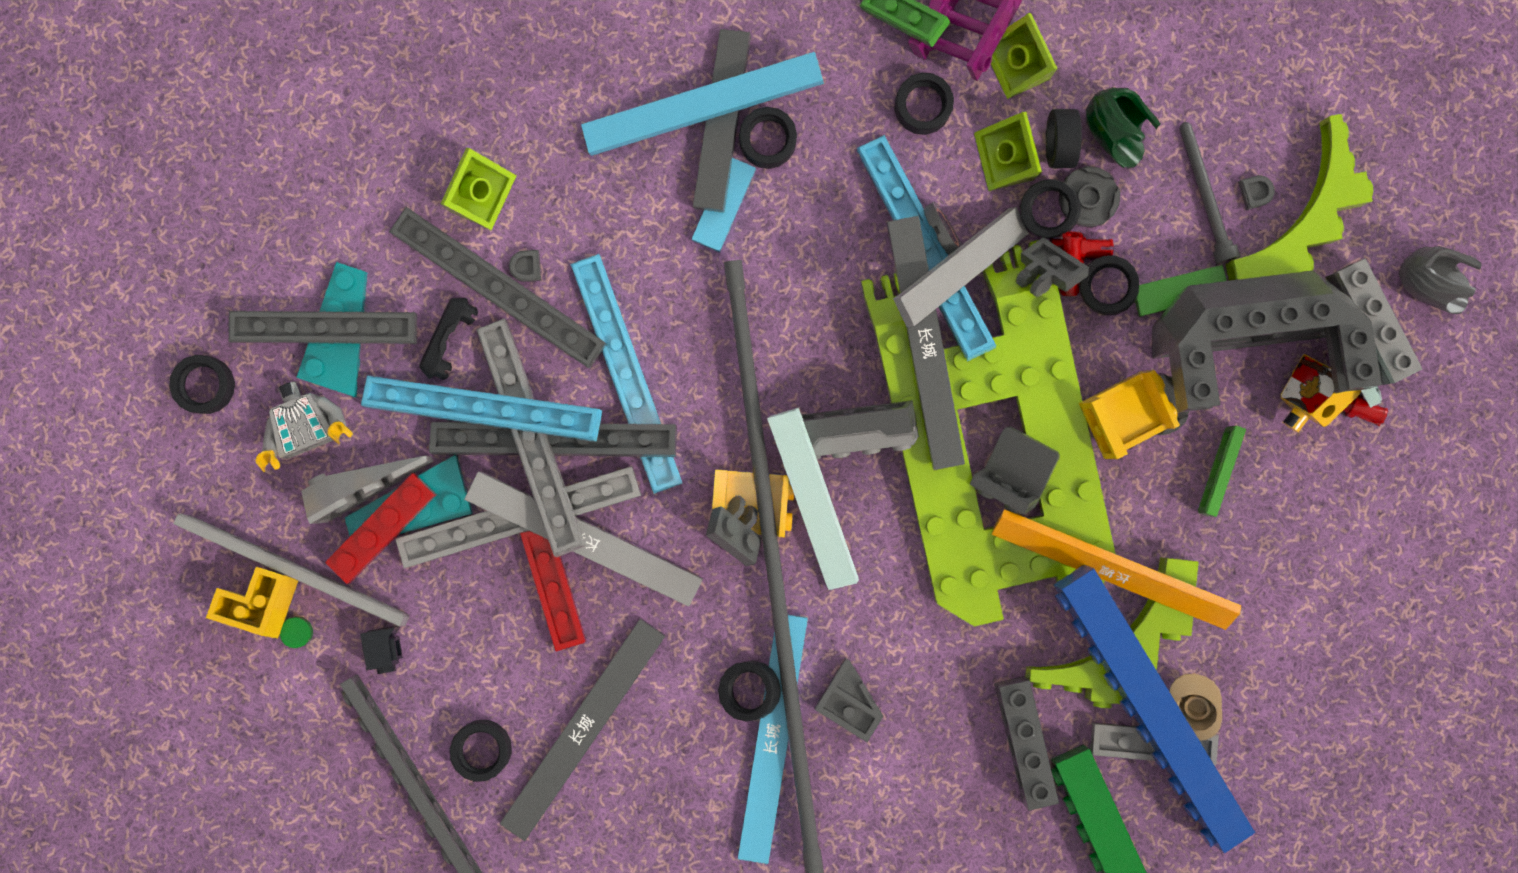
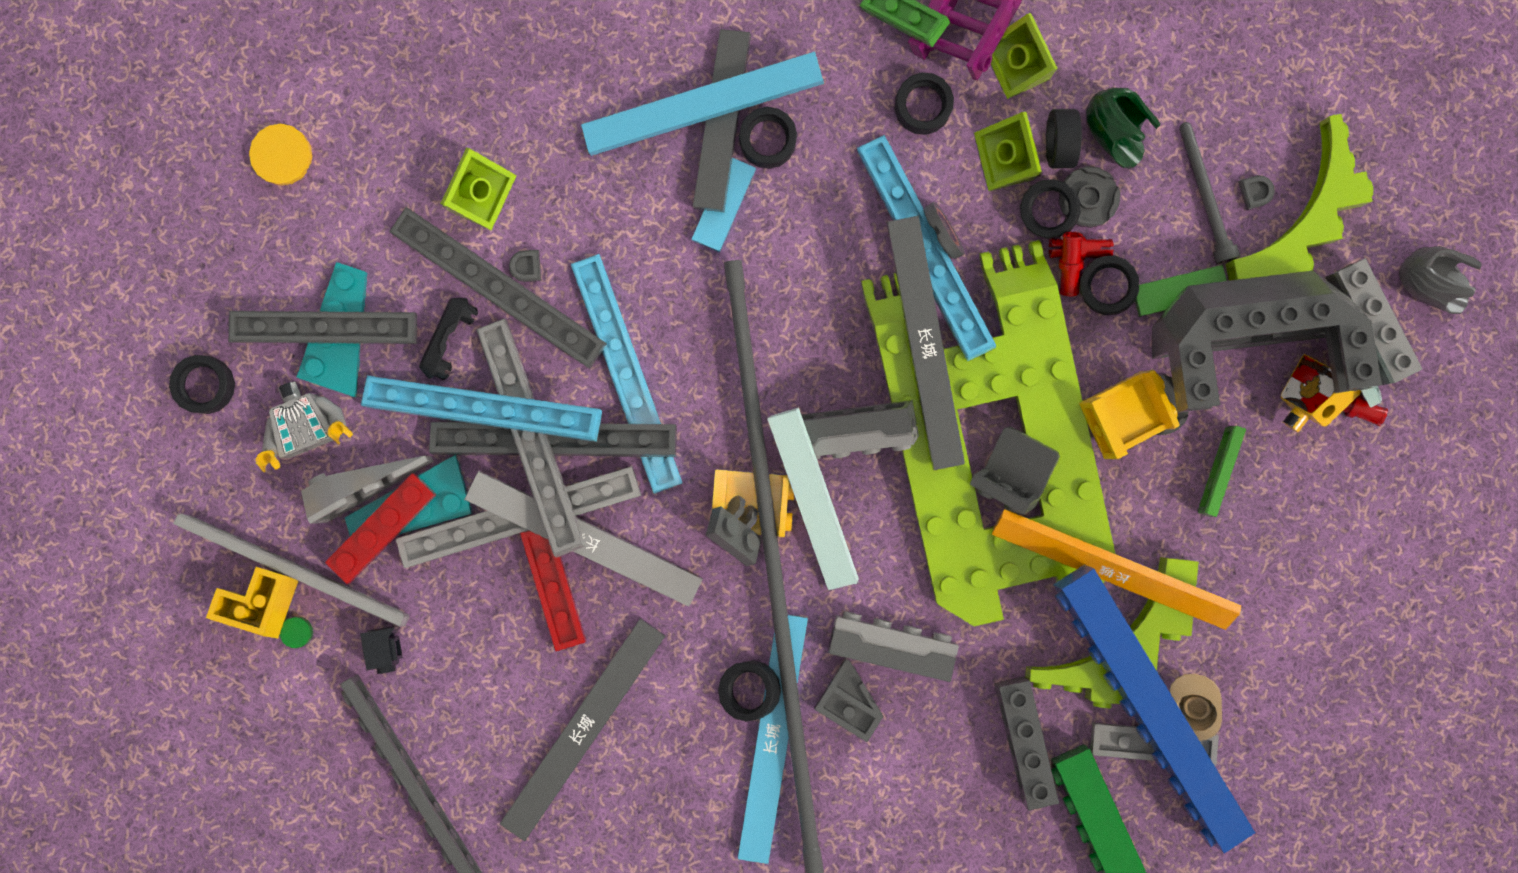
(280, 154): none -> yellow tile
(459, 761): black tyre -> none
(893, 647): none -> piece
(960, 267): light grey tile -> none
(1053, 265): dark grey hinge -> none

